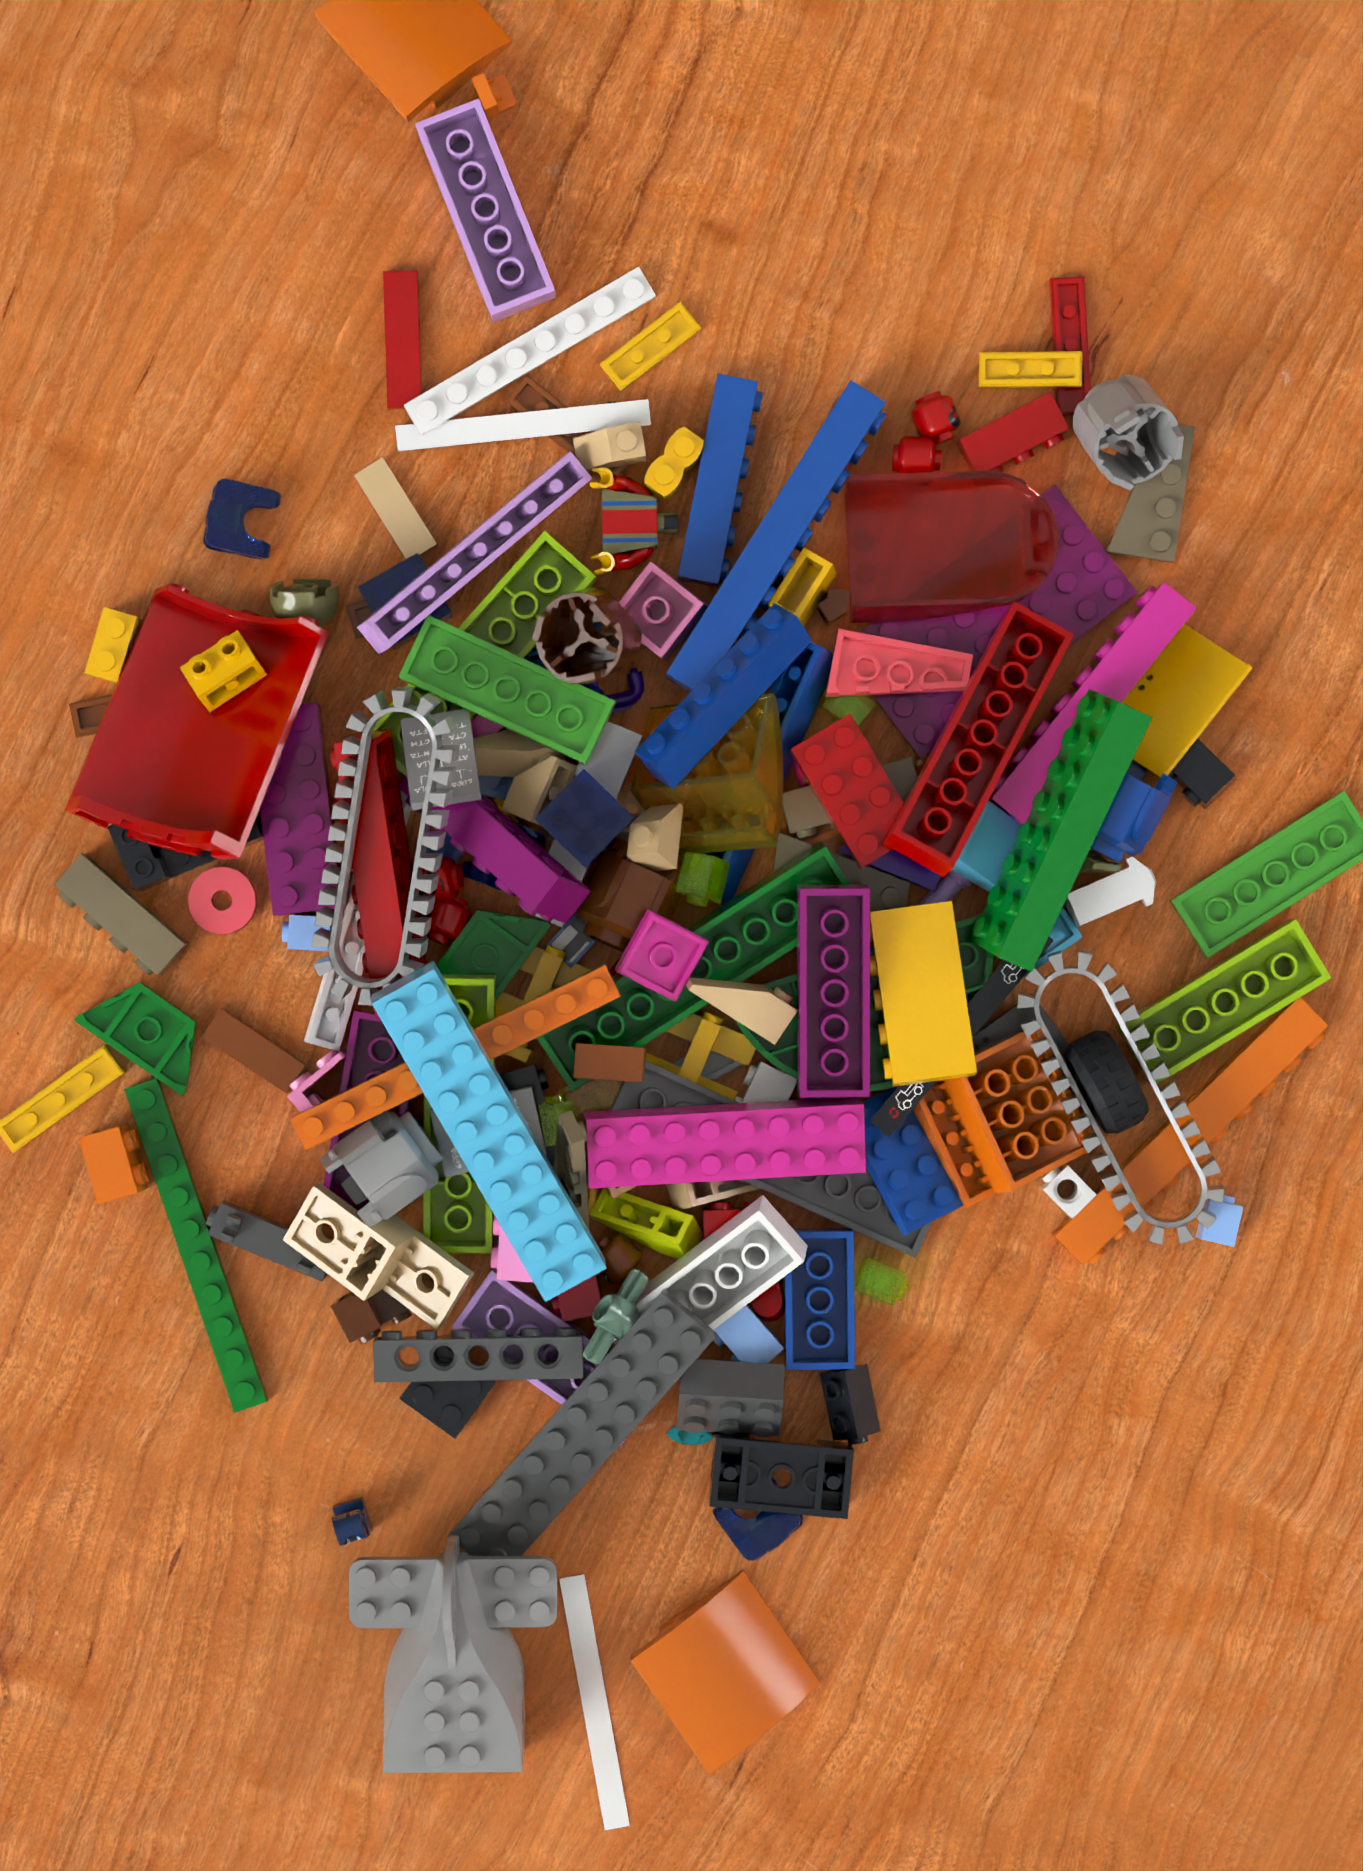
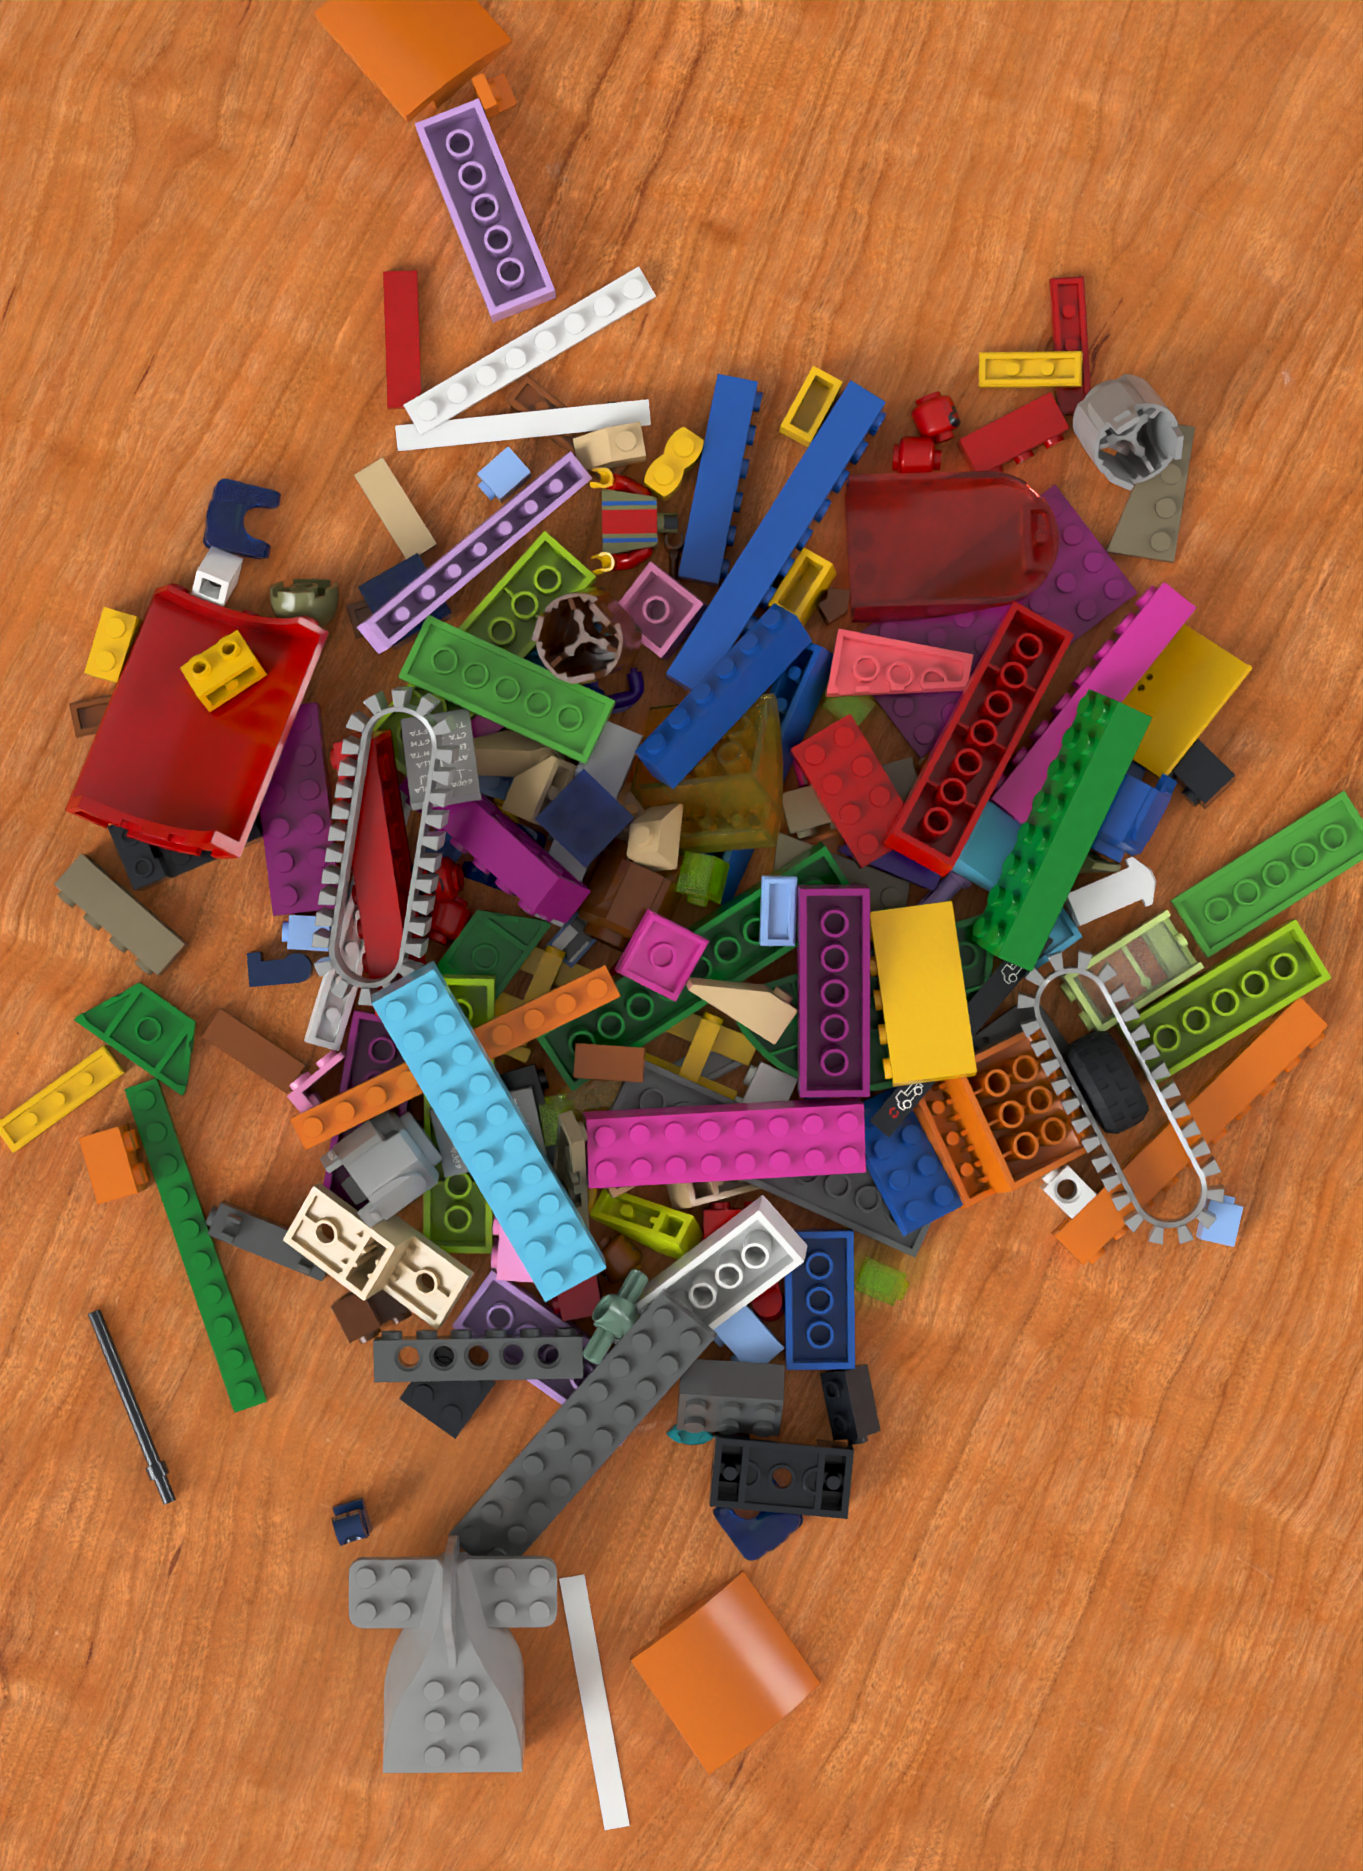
(156, 1468): none -> black bar
(202, 906): coral tile -> none
(217, 576): none -> white brick
(292, 969): none -> dark blue leg
(503, 475): none -> light blue brick
(650, 346): yellow tile -> none
(673, 555): none -> reddish brown hand
(778, 910): none -> light blue tile
(811, 406): none -> yellow piece
(1146, 961): none -> clear door

